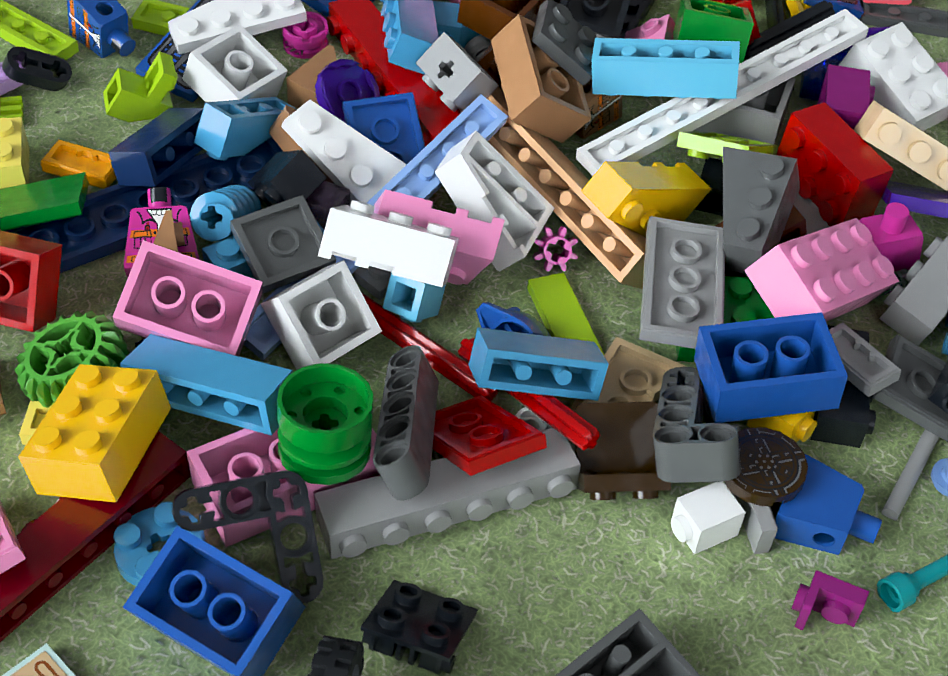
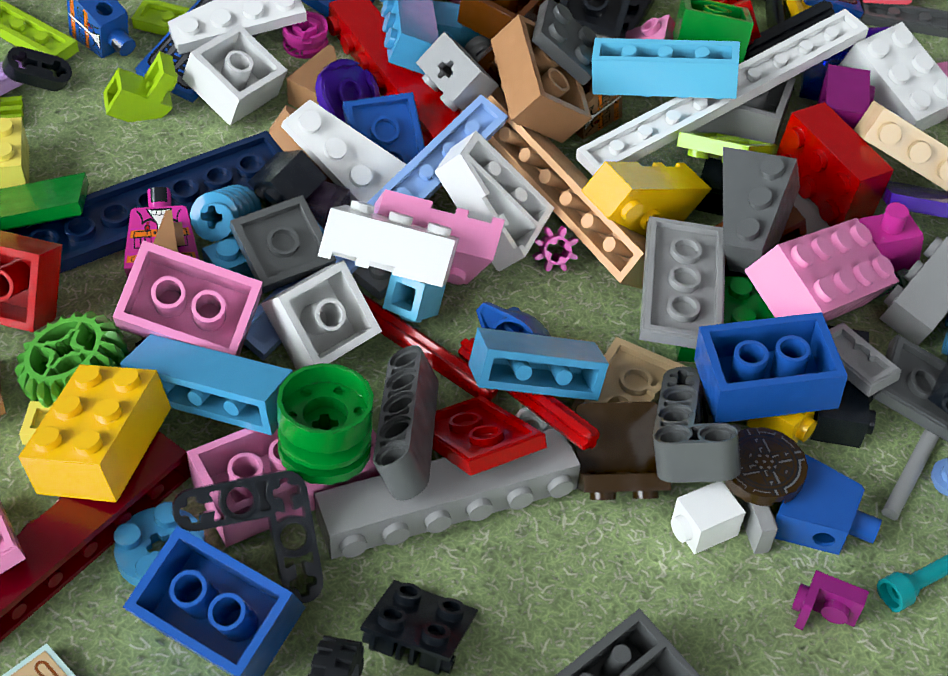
(72, 159): light orange plate -> none
(157, 148): dark blue brick -> none
(236, 125): dark azure slope -> none
(560, 308): lime tile -> none

